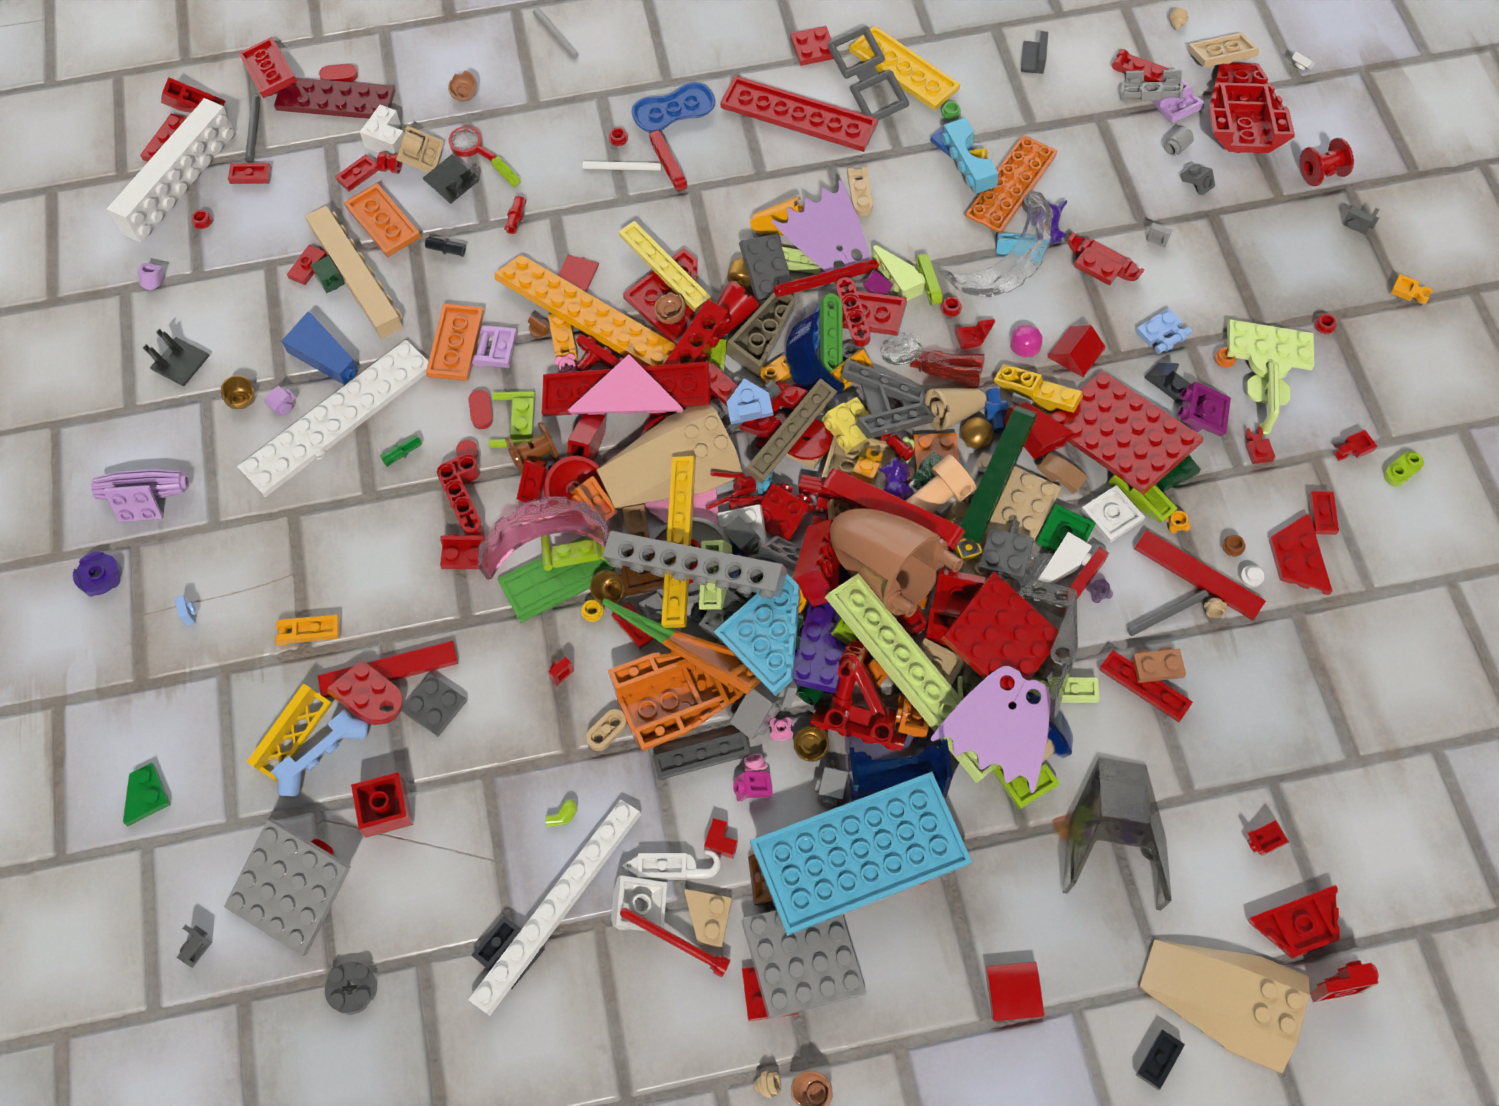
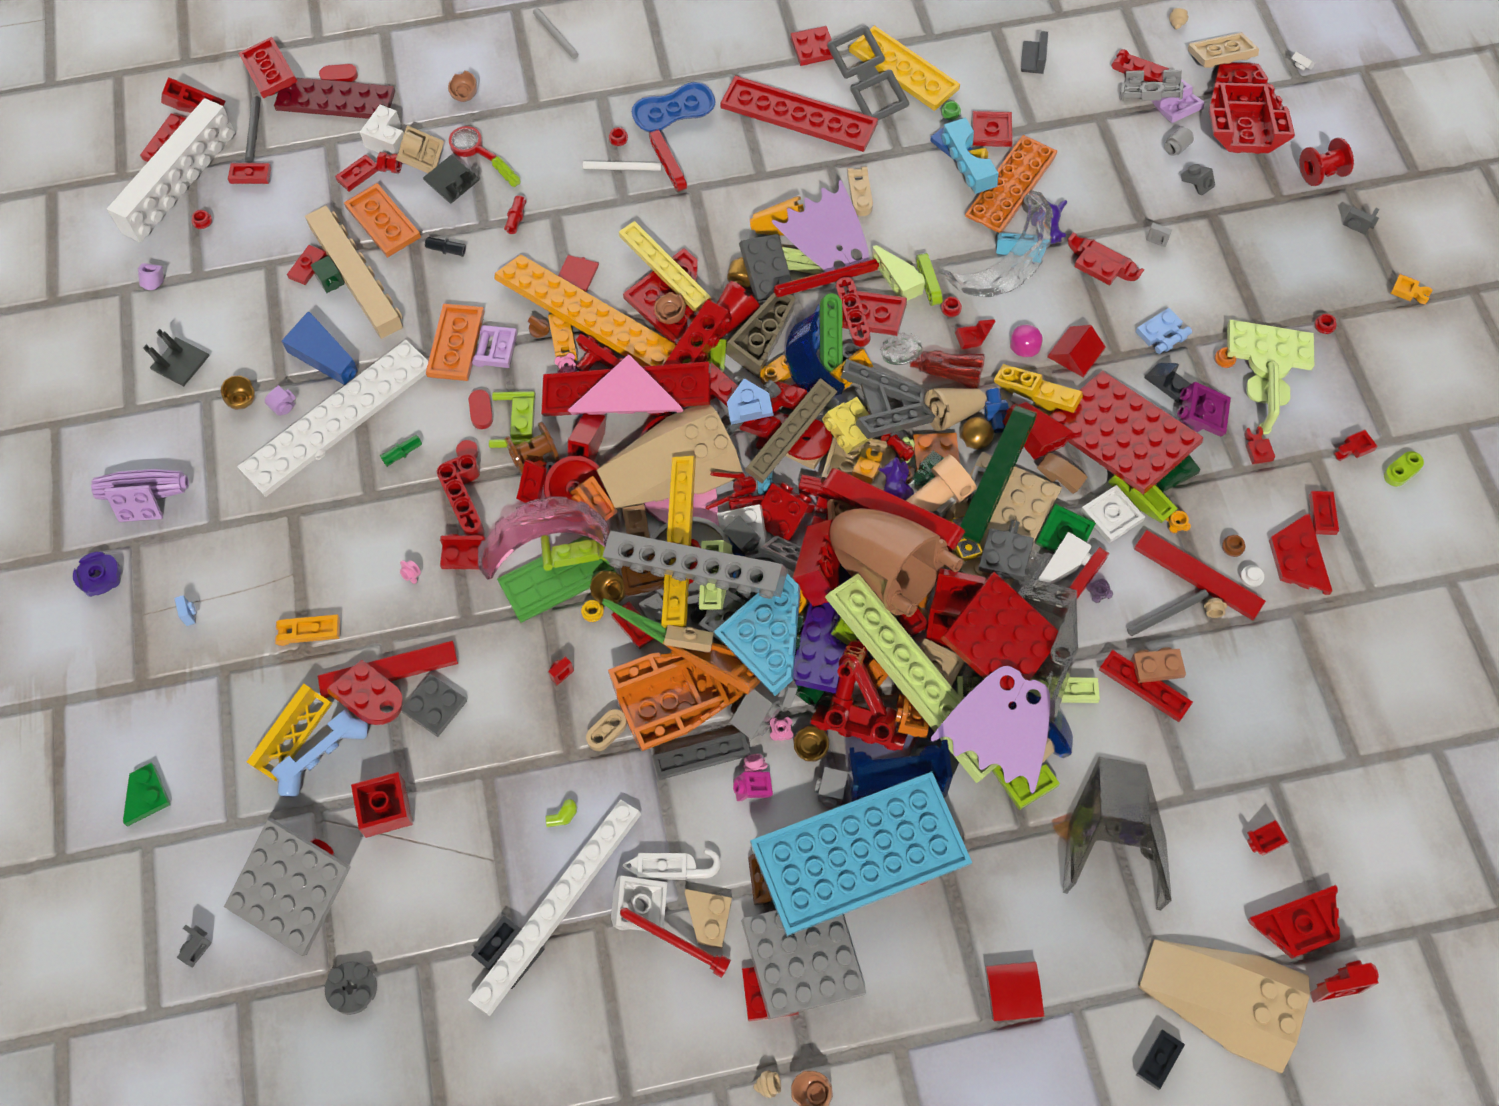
(409, 571): none -> bright pink plate
(688, 638): none -> tan plate
(718, 842): red piece -> none
(877, 284): magenta slope -> none
(992, 128): none -> red plate

